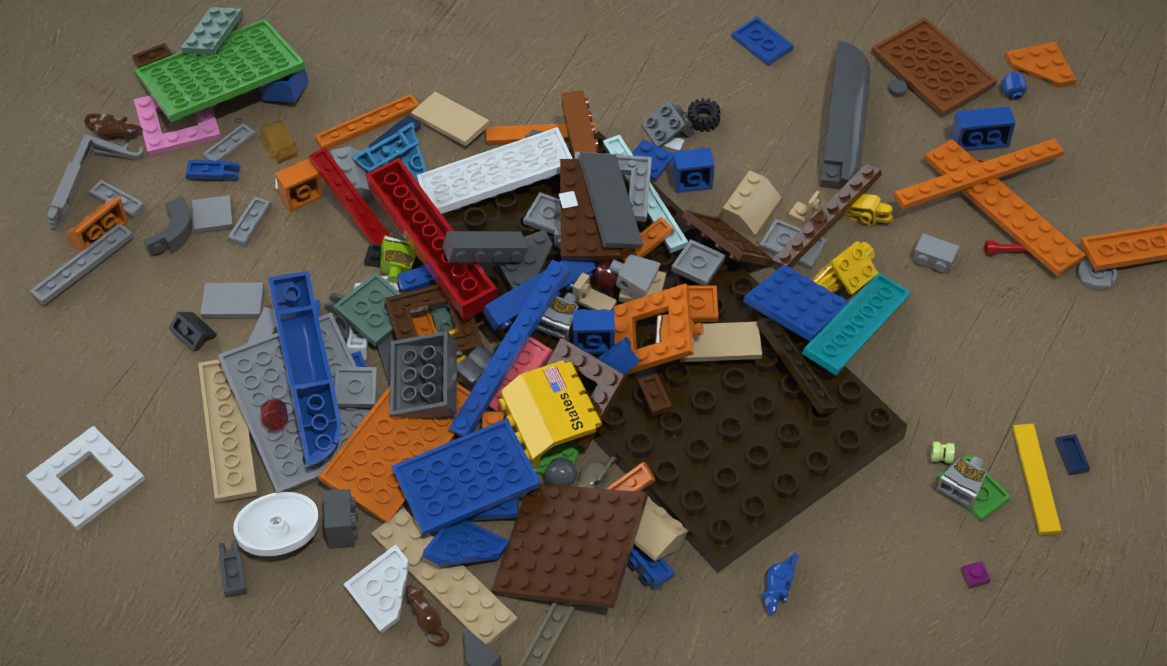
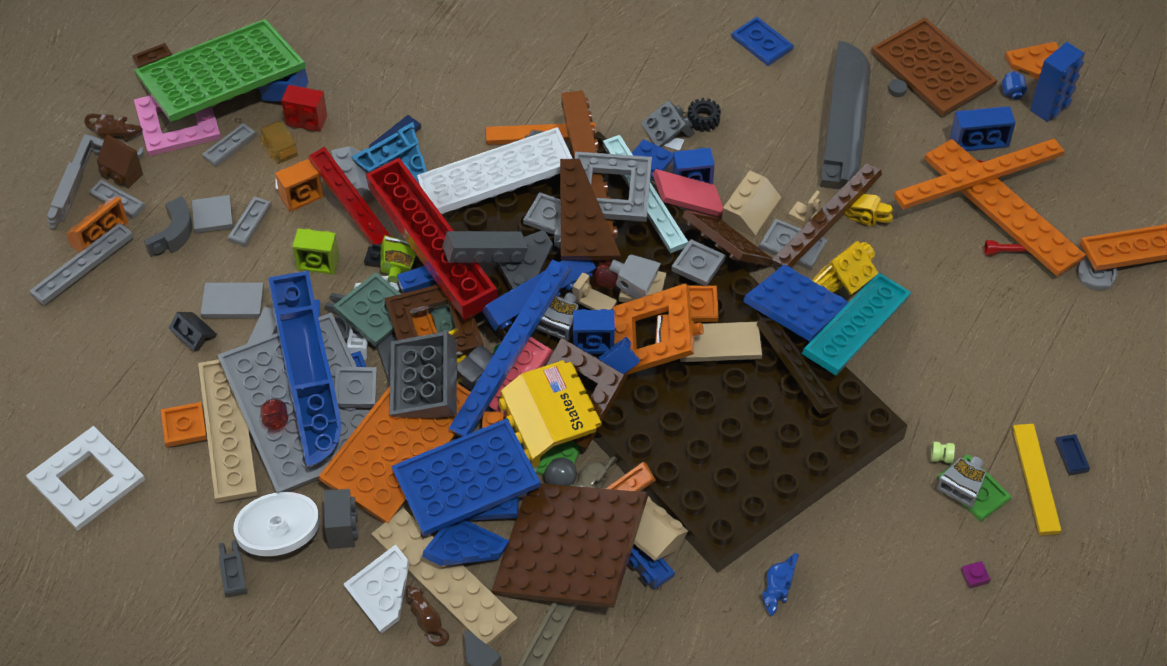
(119, 162): none -> reddish brown slope
(183, 424): none -> orange plate
(212, 31): sand green plate -> none
(212, 170): blue hinge -> none
(304, 108): none -> red brick
(316, 251): none -> lime brick
(367, 122): orange tile -> none
(450, 118): tan tile -> none
(568, 199): white sticker -> none
(610, 200): dark grey tile -> none
(650, 238): orange tile -> none
(654, 394): reddish brown plate -> none
(688, 193): none -> coral tile
(935, 253): light grey brick -> none
(1057, 81): none -> blue brick

